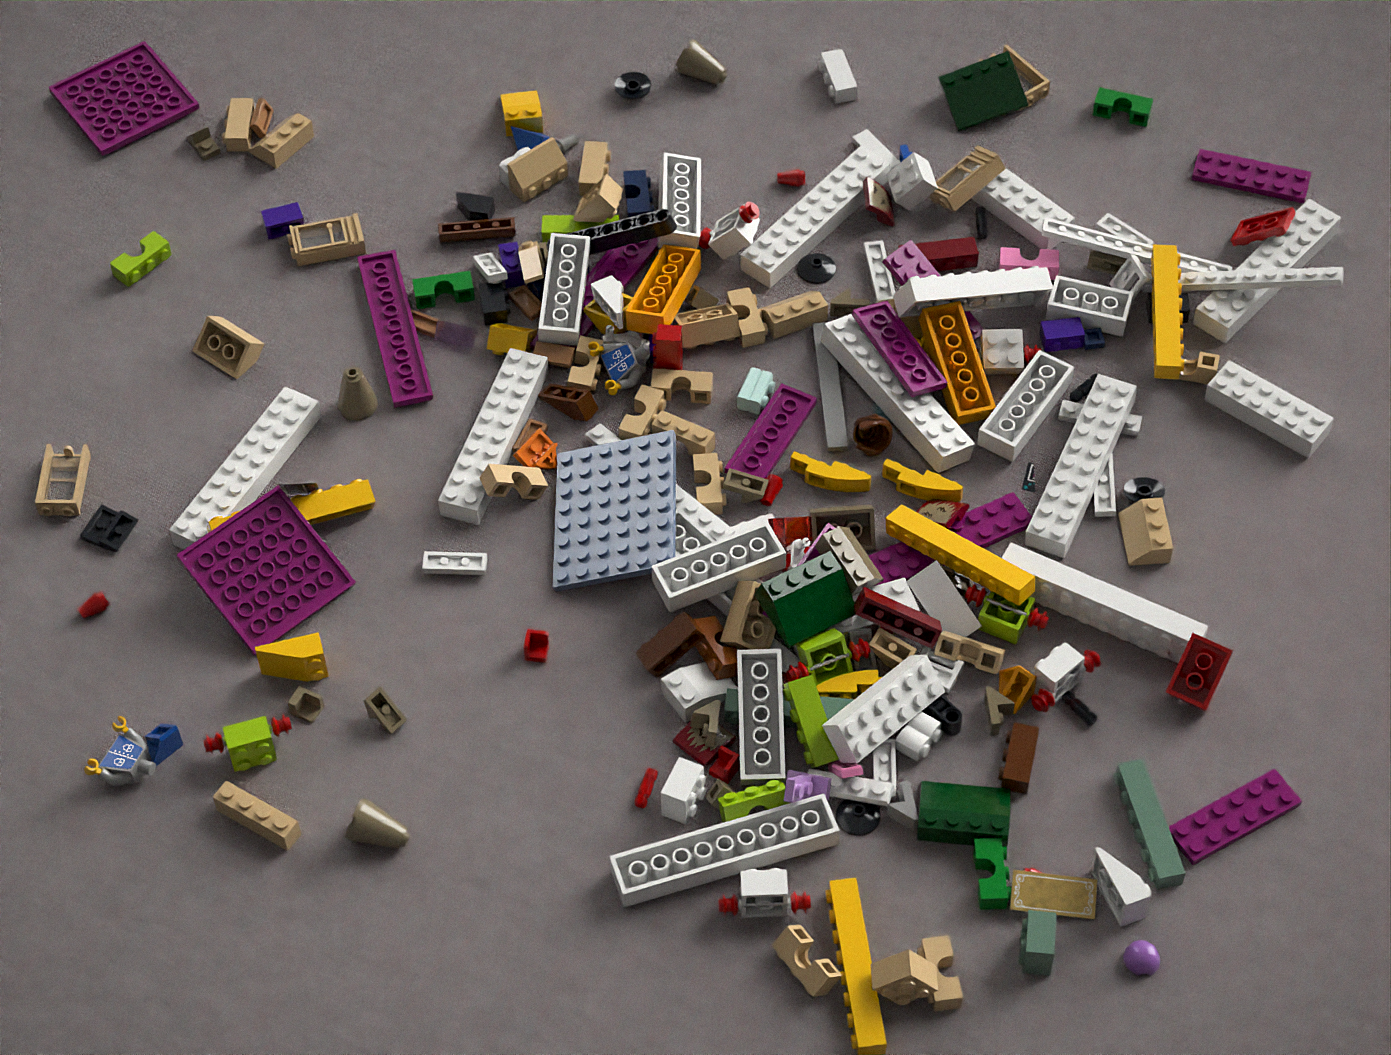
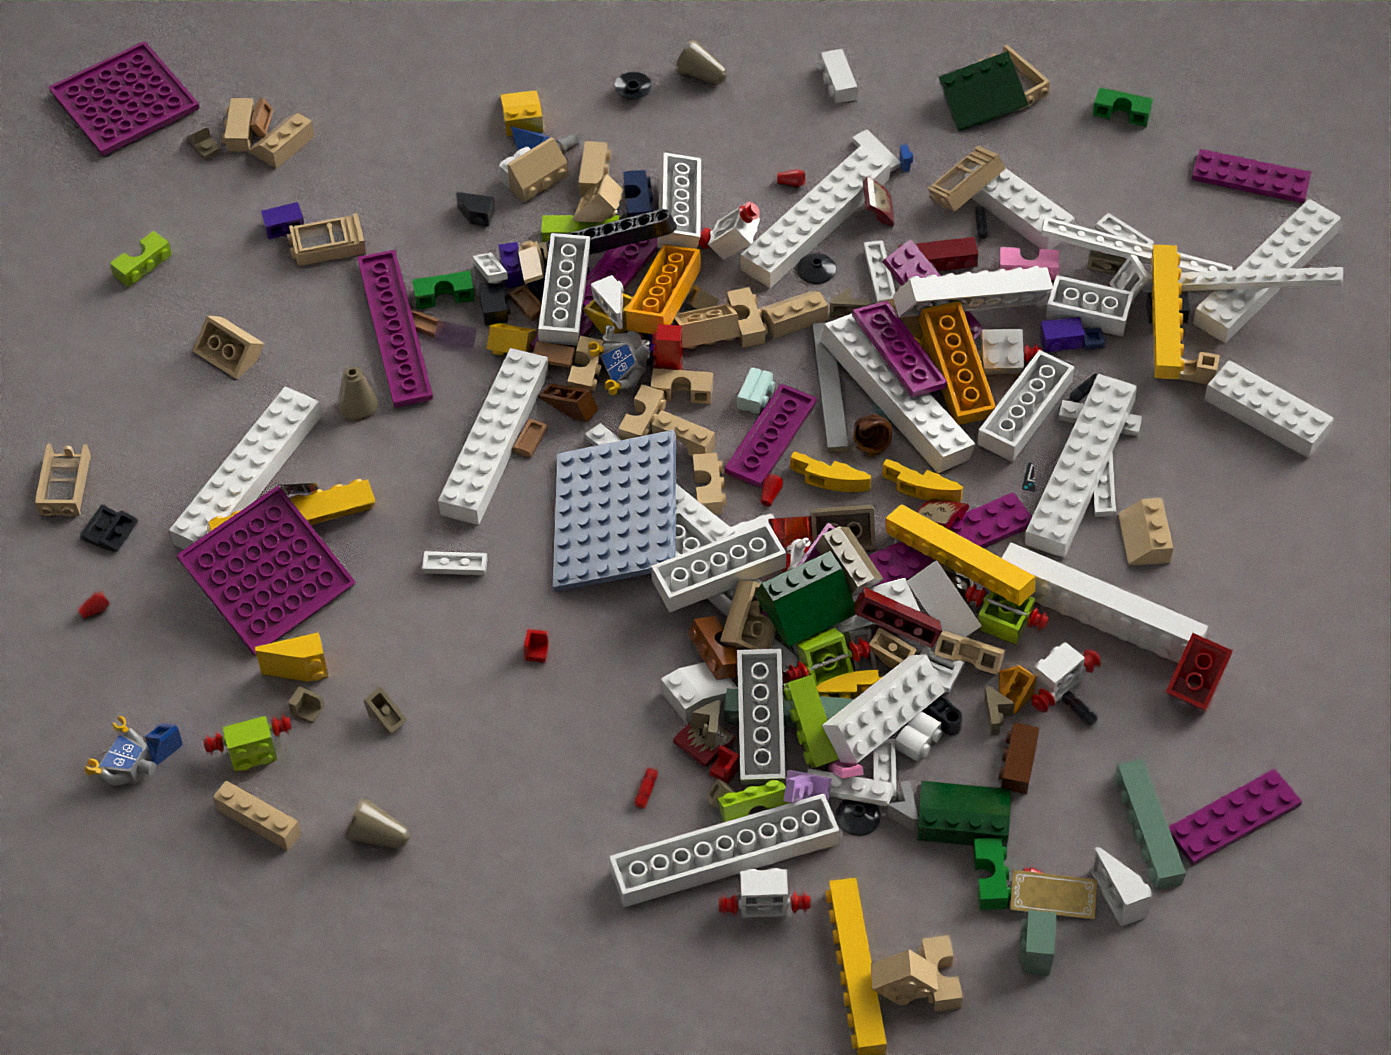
(476, 230): reddish brown brick -> none
(499, 480): tan arch -> none
(537, 451): orange slope -> none
(670, 644): reddish brown brick -> none
(683, 791): white brick -> none
(748, 485): dark tan slope -> none
(793, 948): tan arch -> none
(911, 181): white brick -> none
(1142, 958): medium lavender hair -> none
(1143, 488): black dish -> none
(1263, 226): red plate -> none

